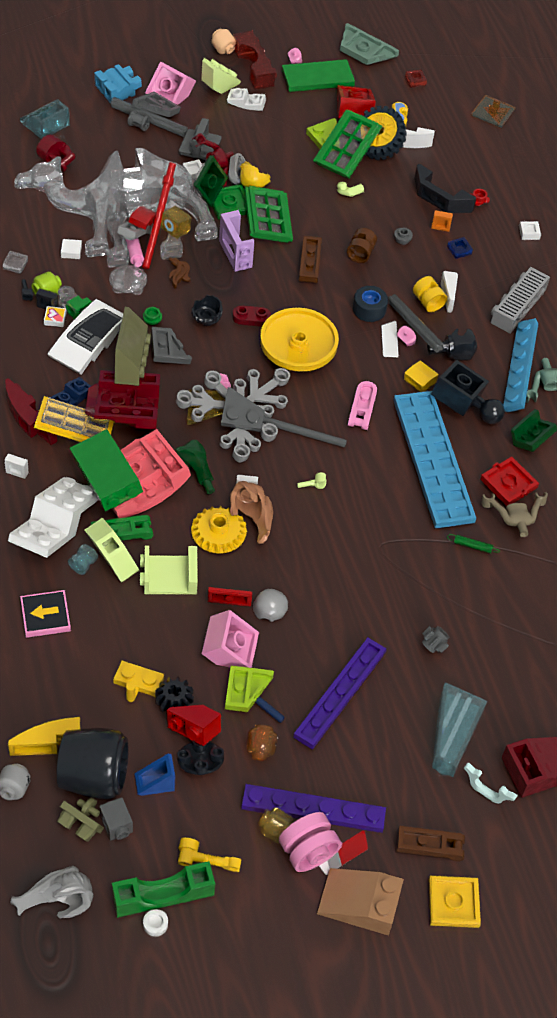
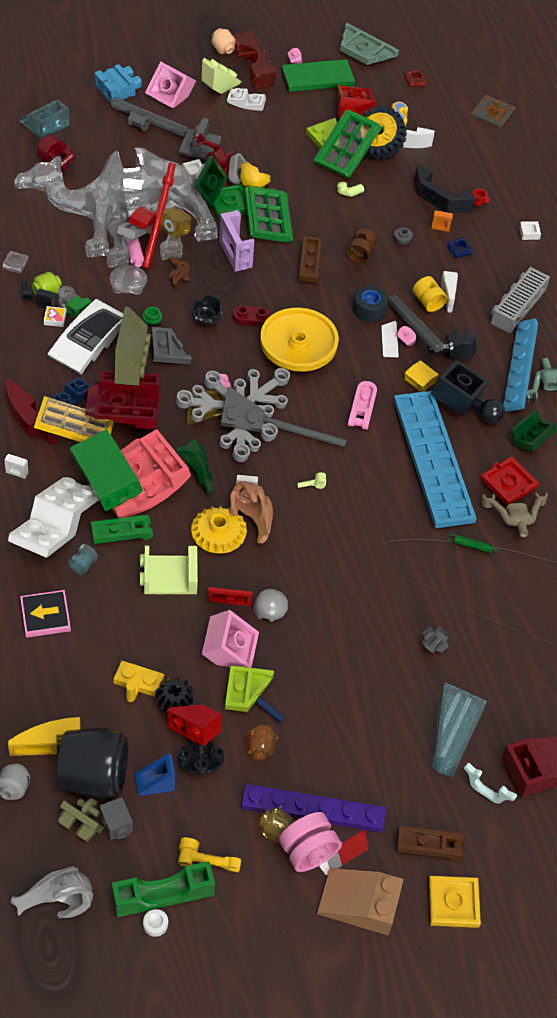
(71, 249): white tile -> none
(112, 549): yellowish green slope -> none
(157, 104): dark grey wing -> none
(339, 693): dark purple plate -> none

